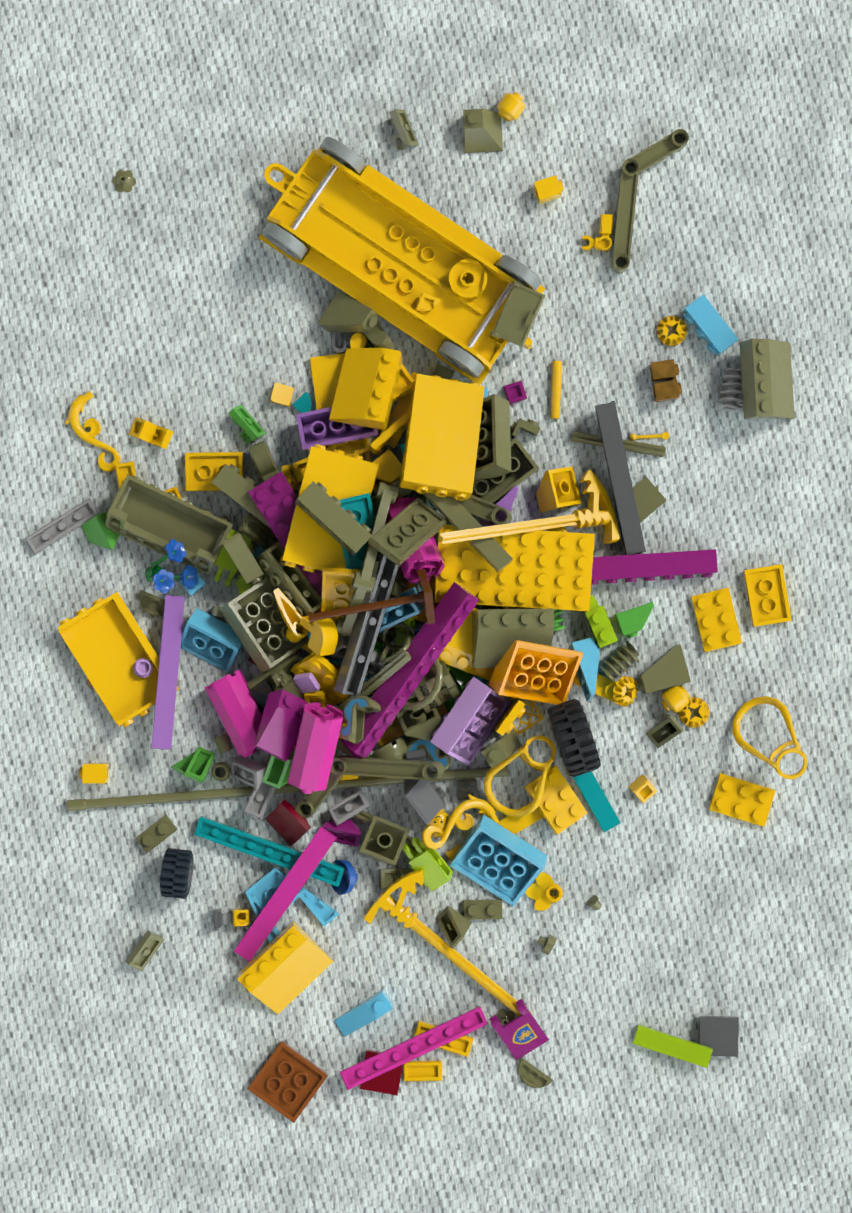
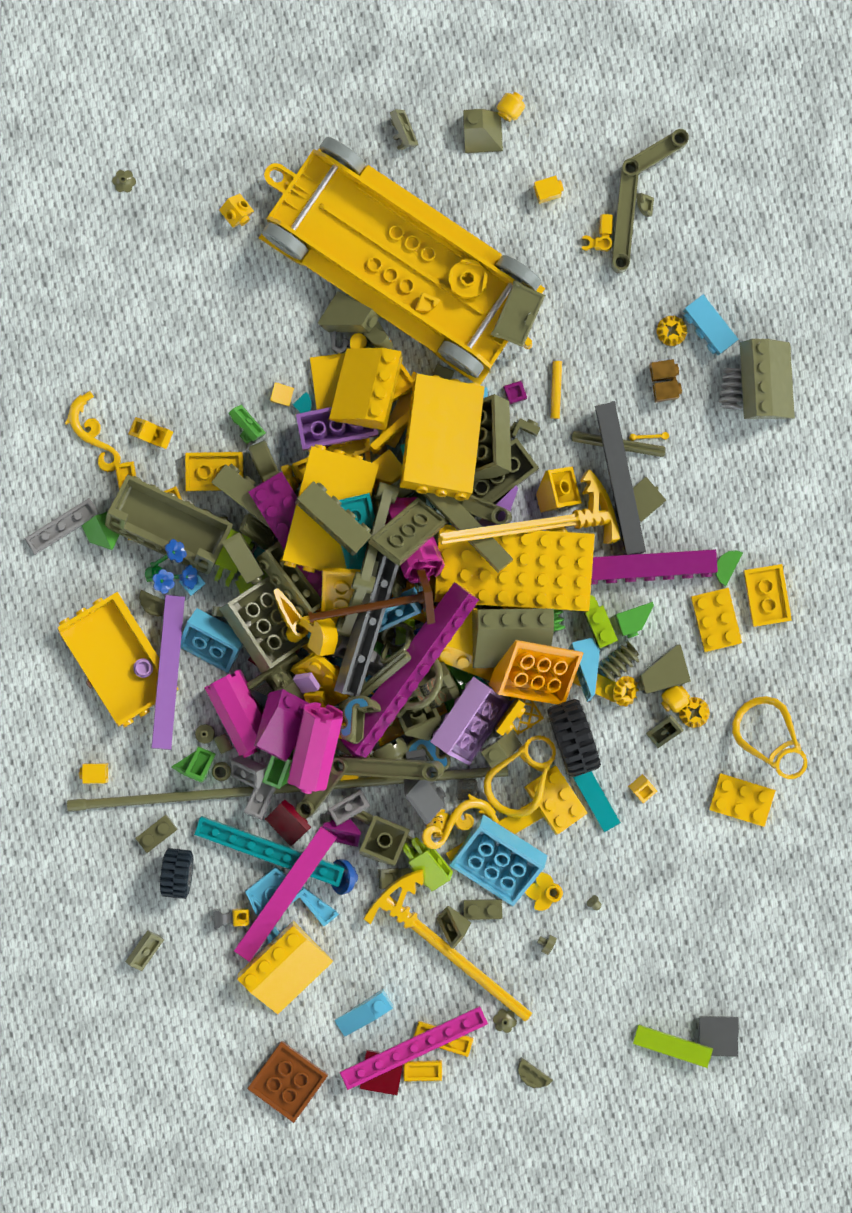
(210, 733): none -> olive tile
(236, 210): none -> yellow brick
(521, 1033): magenta flag -> none
(645, 204): none -> olive tile
(726, 565): none -> bright green tile

